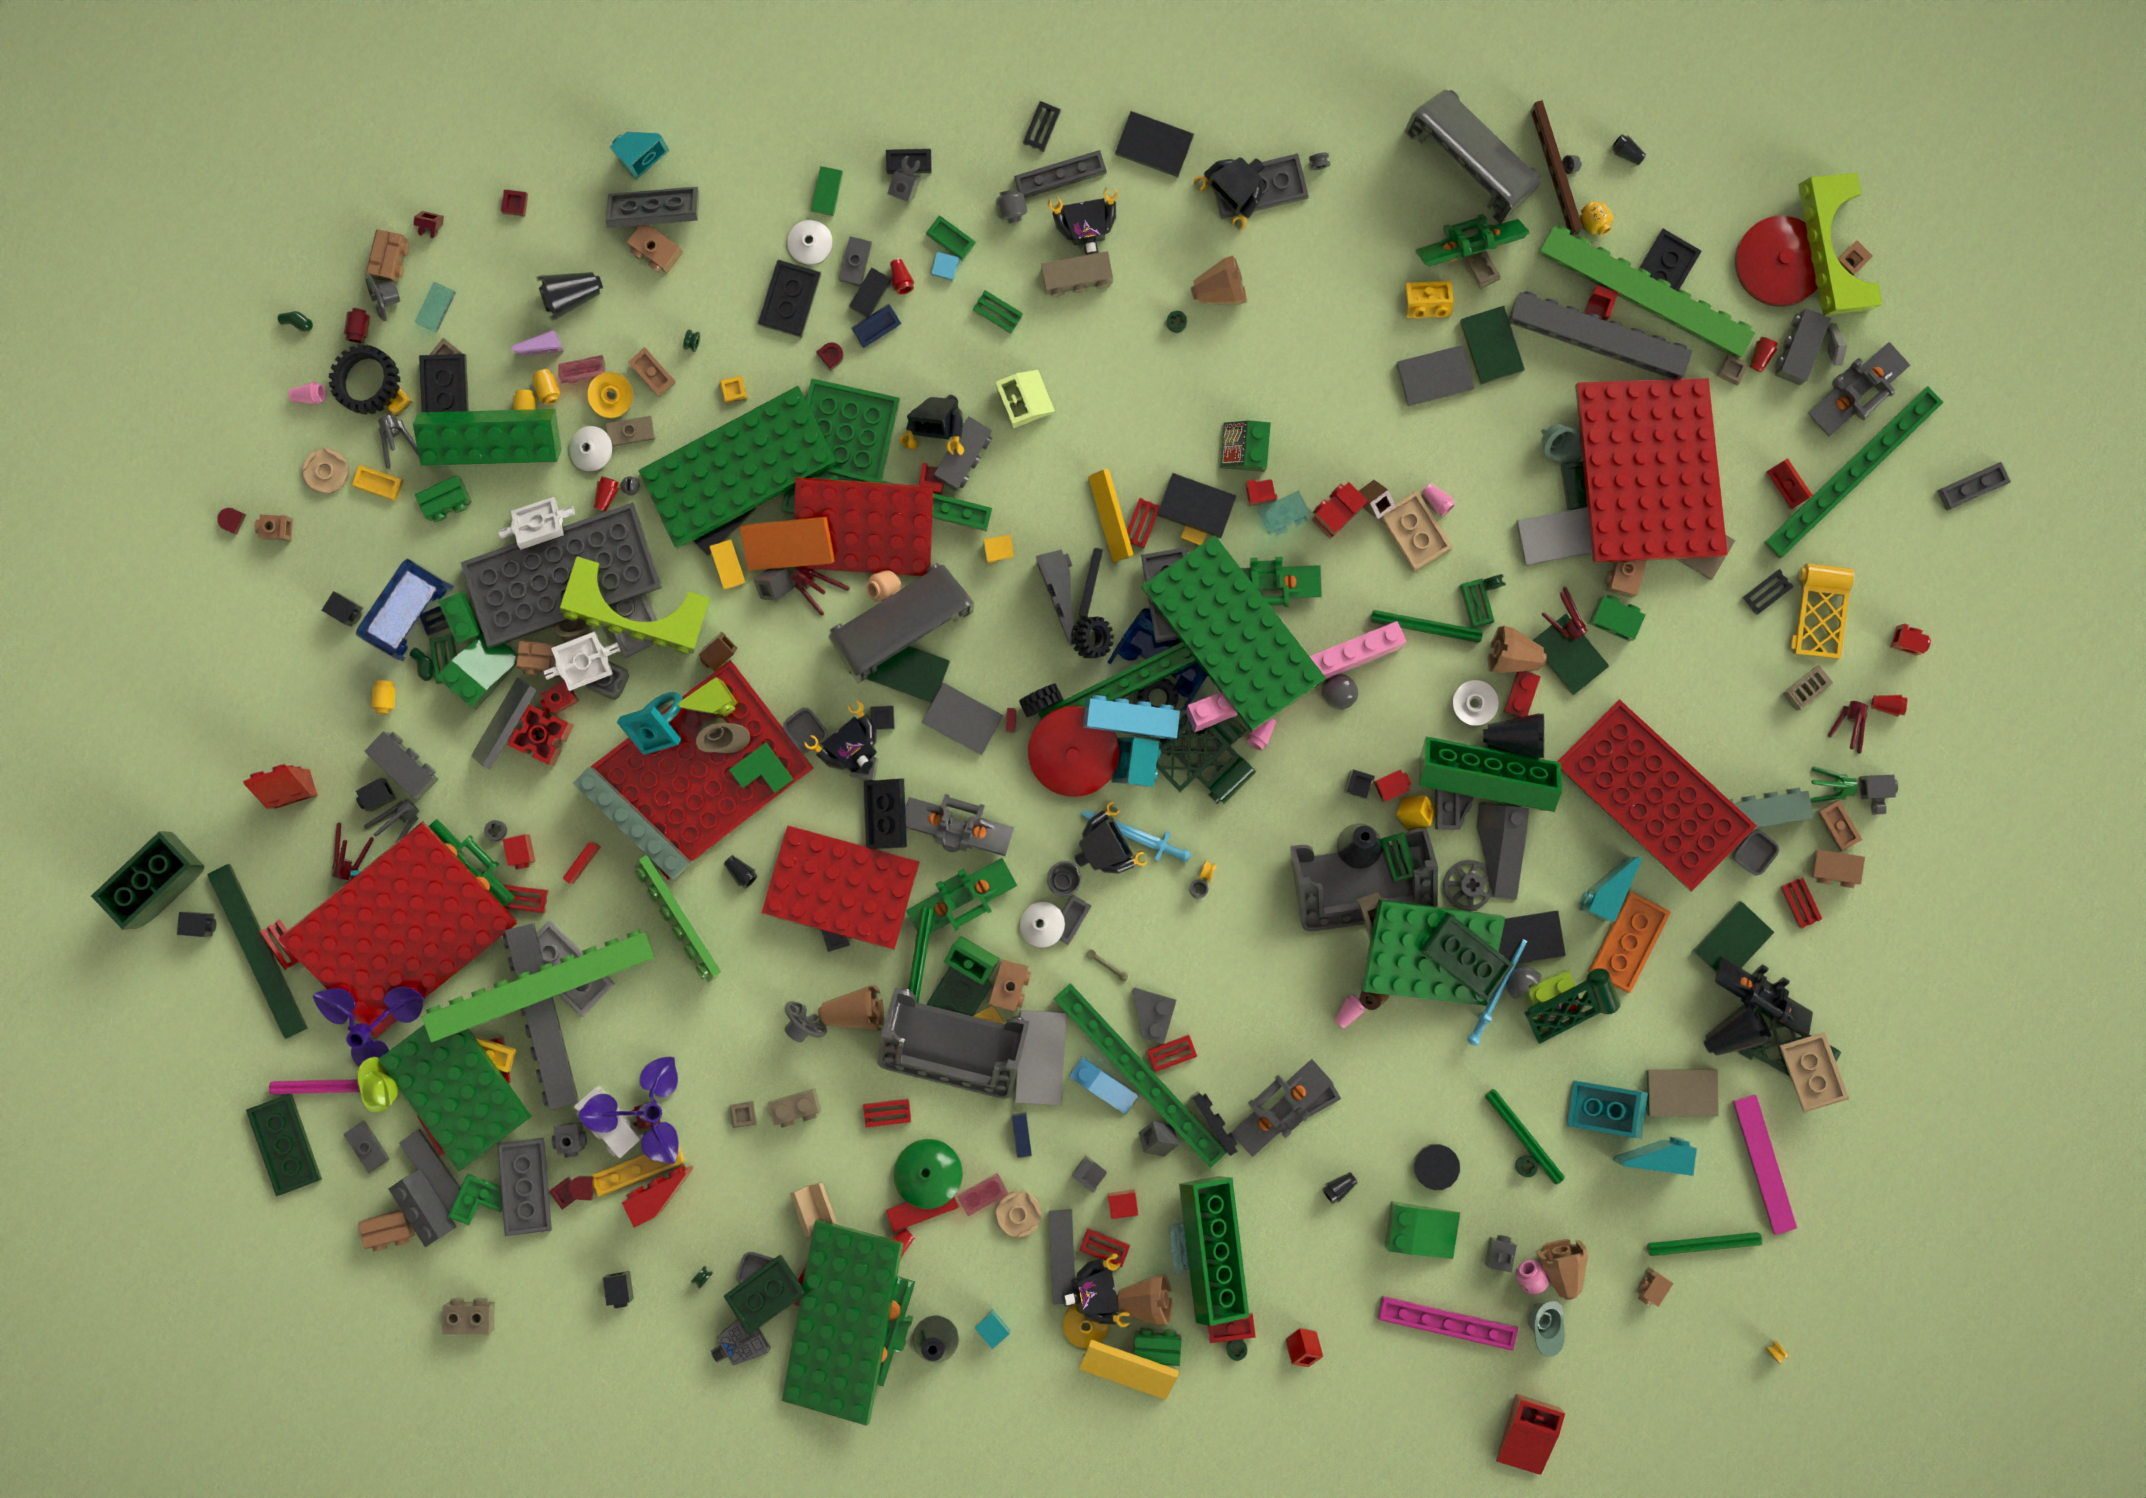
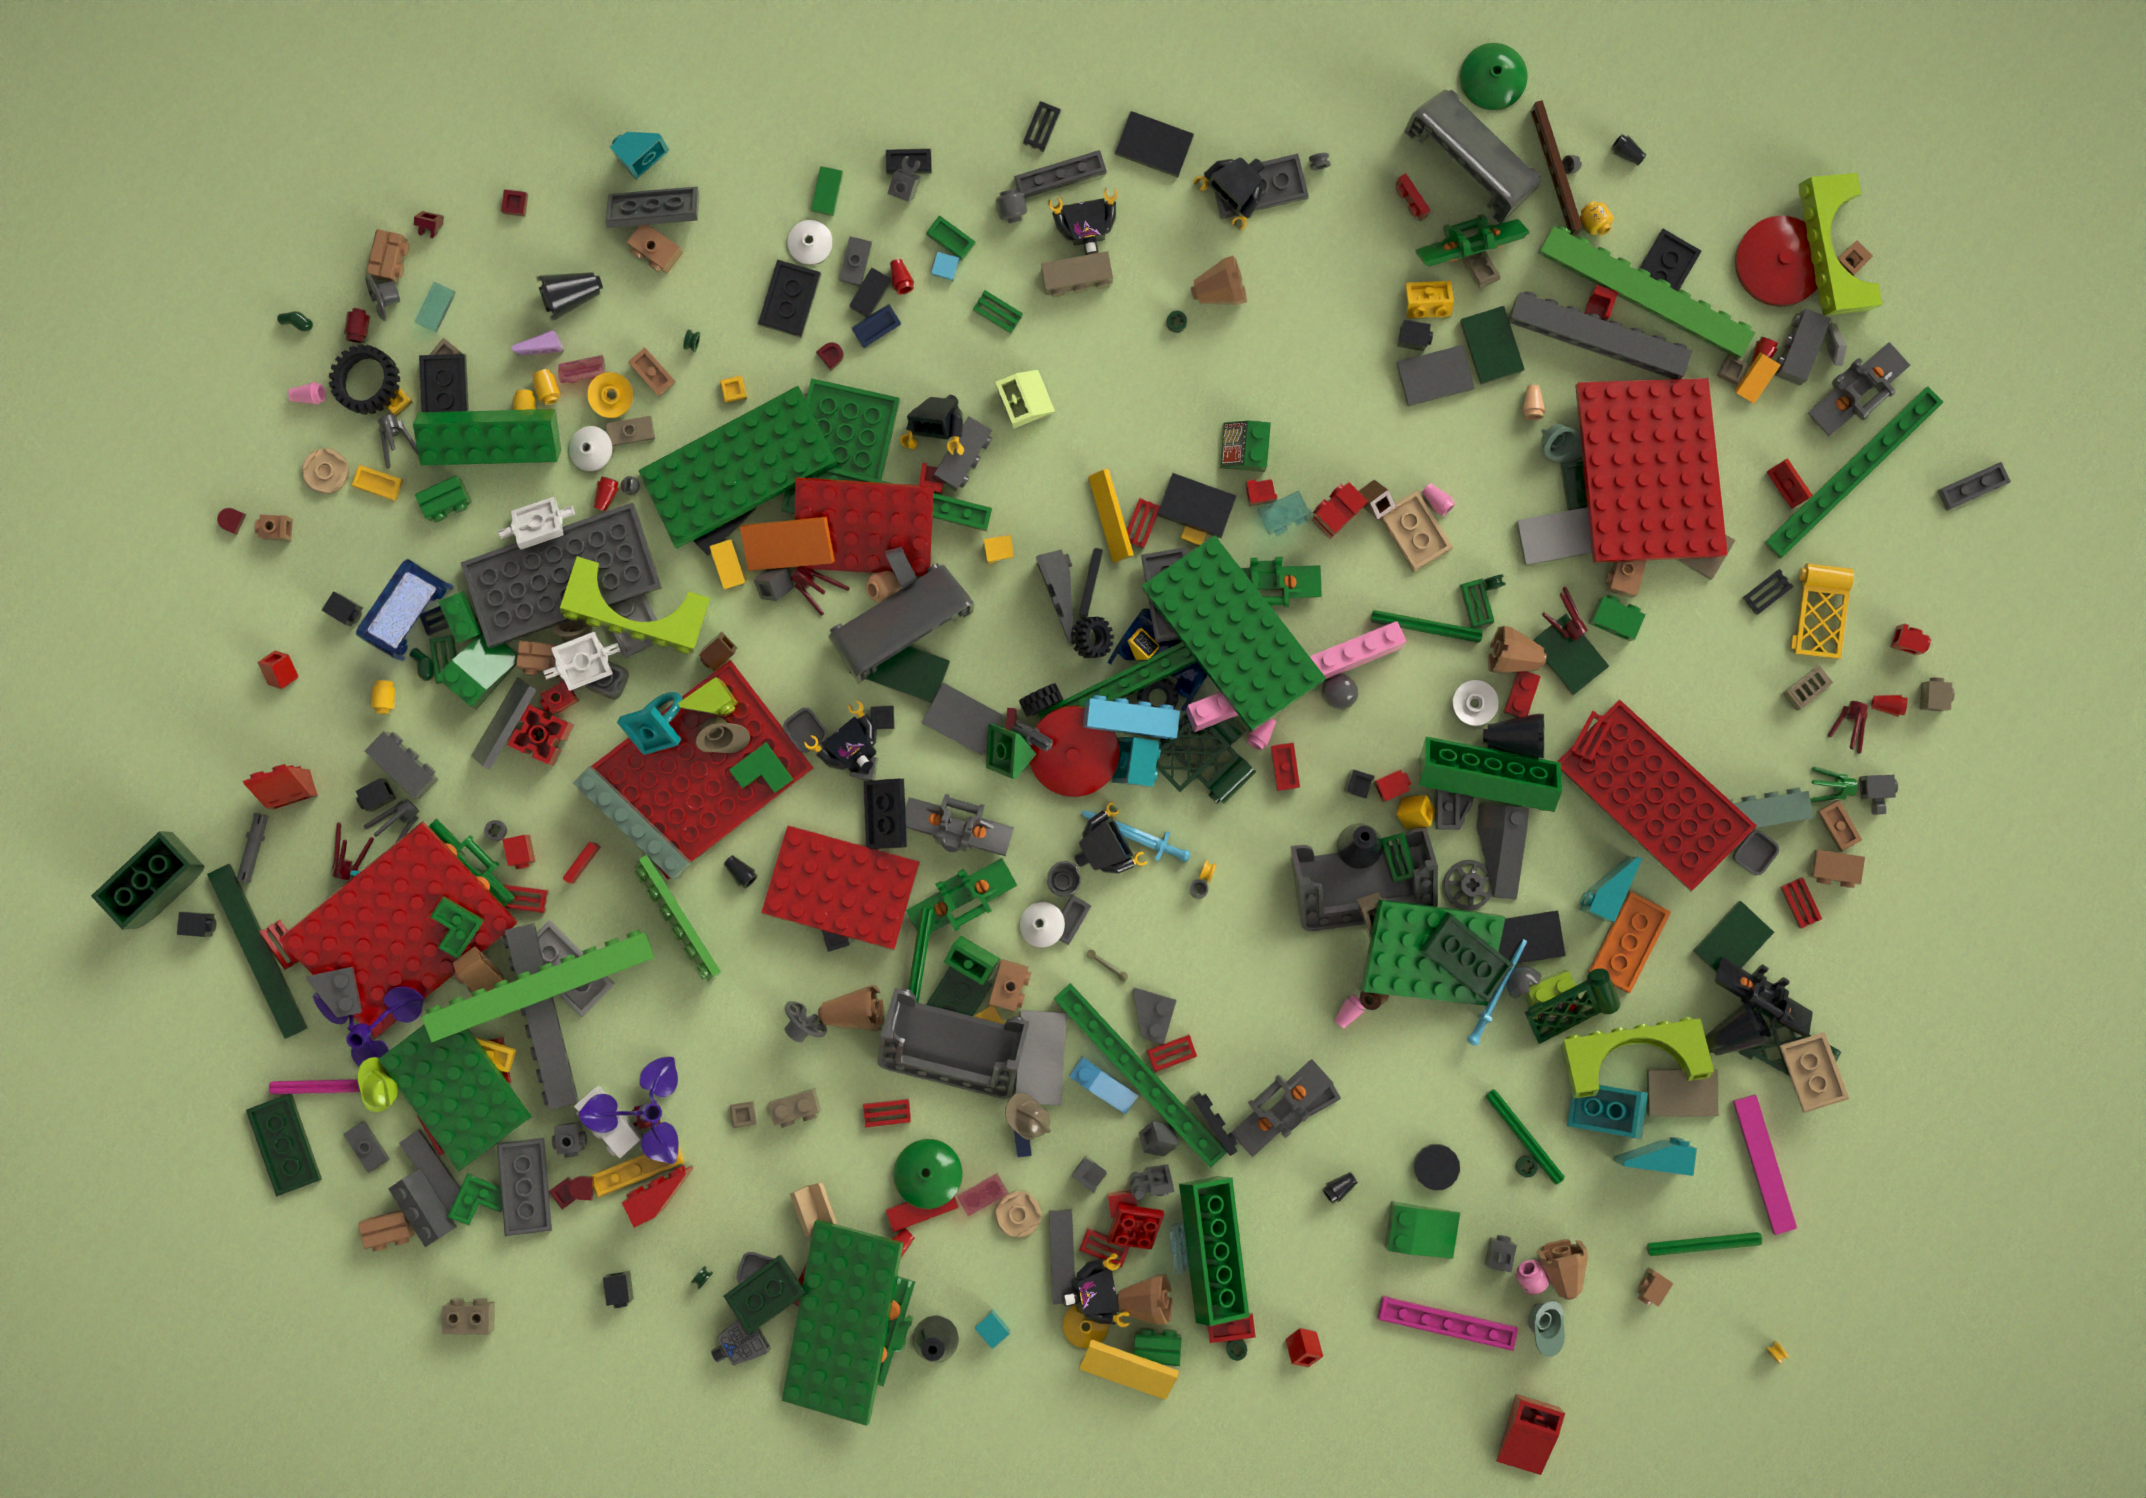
(252, 847): none -> dark grey pin
(278, 669): none -> red panel
(338, 991): none -> dark grey wing
(461, 926): none -> green tile
(476, 971): none -> medium nougat brick
(901, 566): none -> dark grey piece
(1007, 751): none -> green slope
(1027, 1116): none -> dark tan piece
(1033, 736): none -> dark grey axle
(1135, 1226): none -> red tile
(1142, 645): none -> slope
(1154, 1180): none -> dark grey plate
(1285, 766): none -> red plate
(1407, 190): none -> red plate
(1415, 335): none -> black brick
(1490, 89): none -> green dish
(1533, 403): none -> light nougat cone
(1601, 719): none -> red tile
(1681, 1040): none -> lime arch
(1757, 378): none -> light orange tile
(1936, 695): none -> dark tan brick

